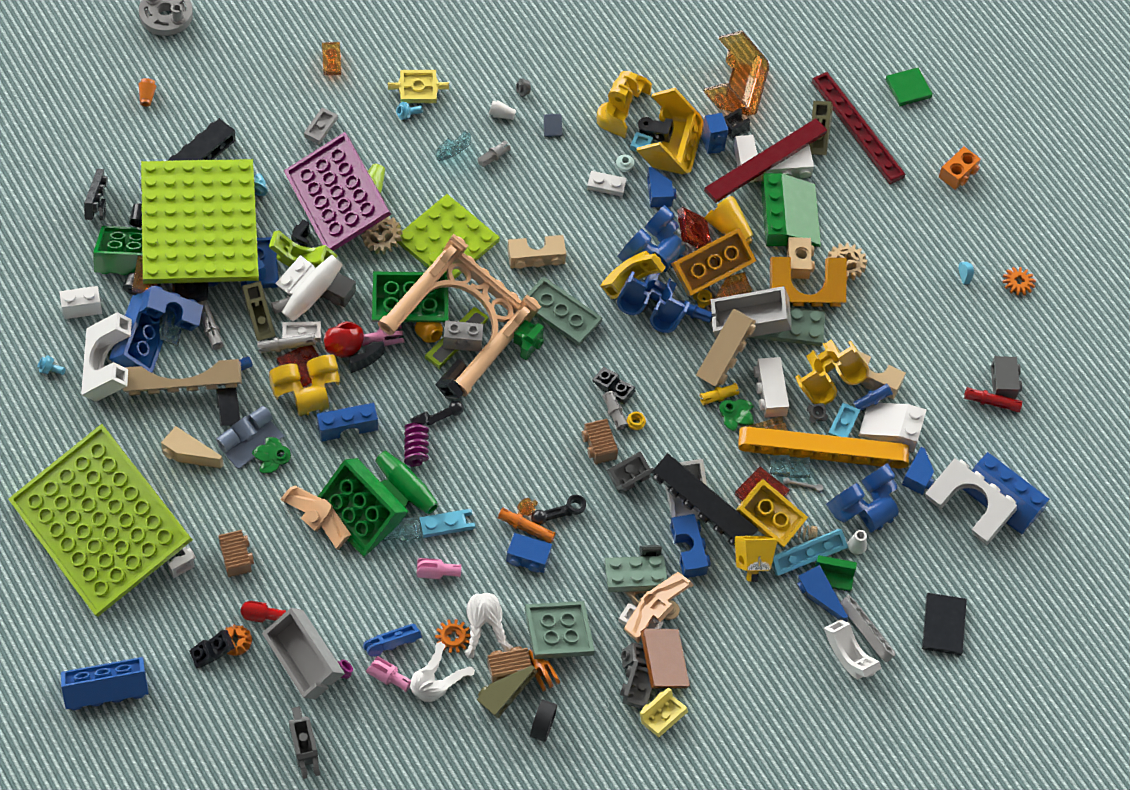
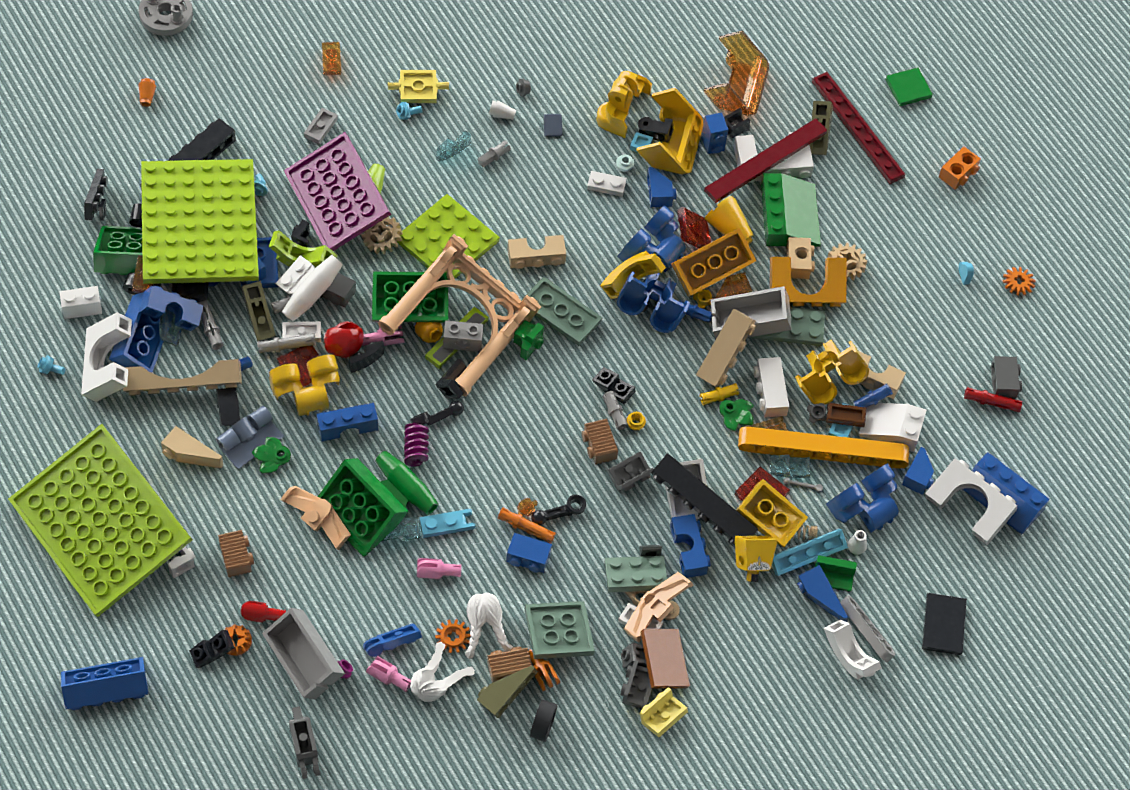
(846, 415): none -> reddish brown tile

